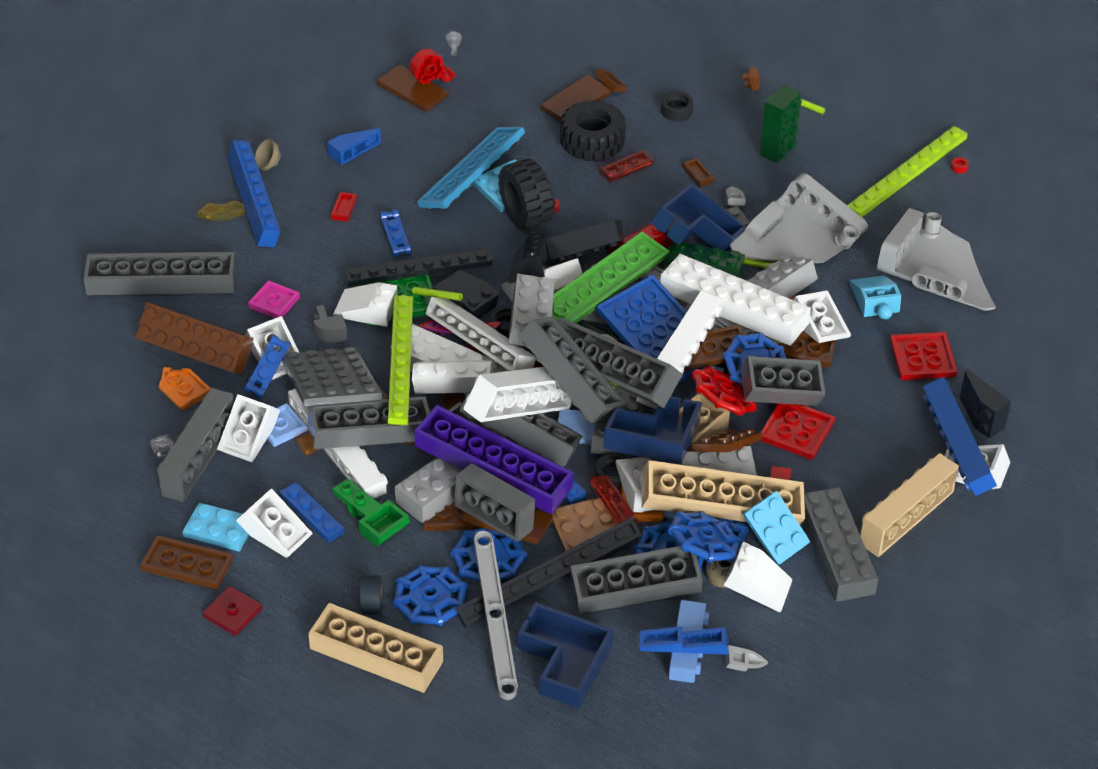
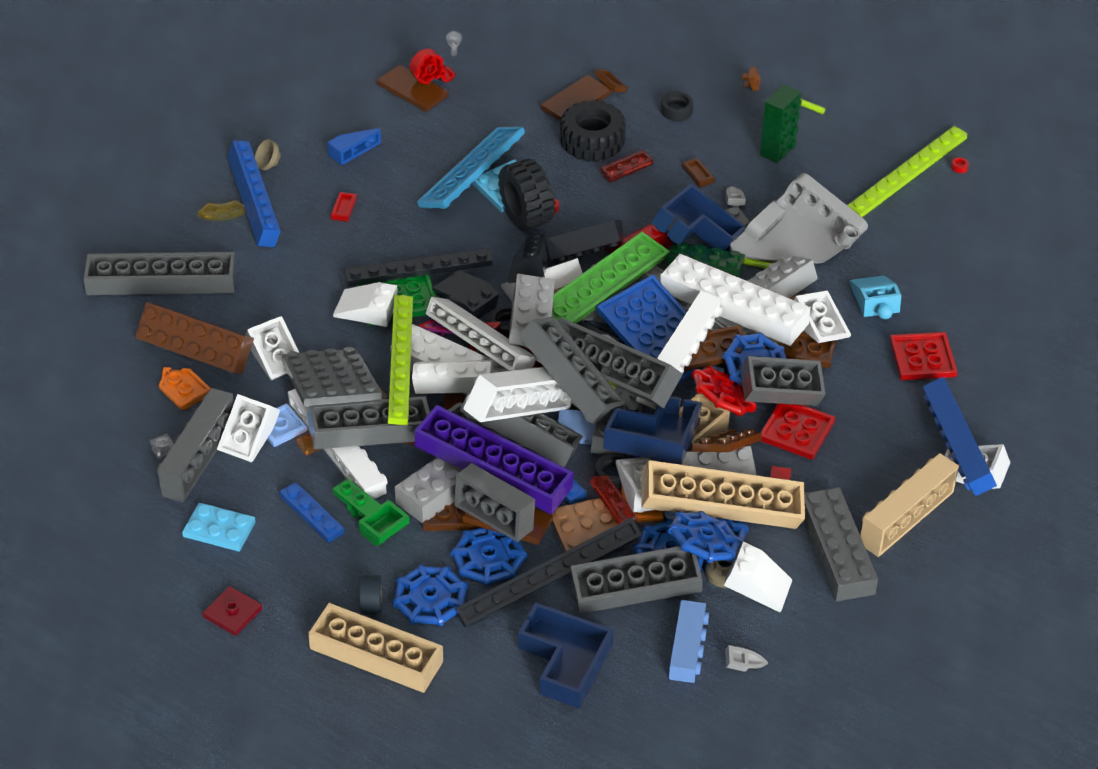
(187, 562): reddish brown plate -> none
(267, 367): blue plate -> none
(274, 300): dark pink plate -> none
(274, 524): white slope -> none
(329, 328): dark grey brick -> none
(395, 233): blue plate -> none
(437, 293): lime piece -> none
(498, 626): light grey beam -> none
(675, 640): blue slope -> none
(776, 528): medium azure plate -> none
(933, 260): light grey panel -> none
(984, 405): black slope -> none

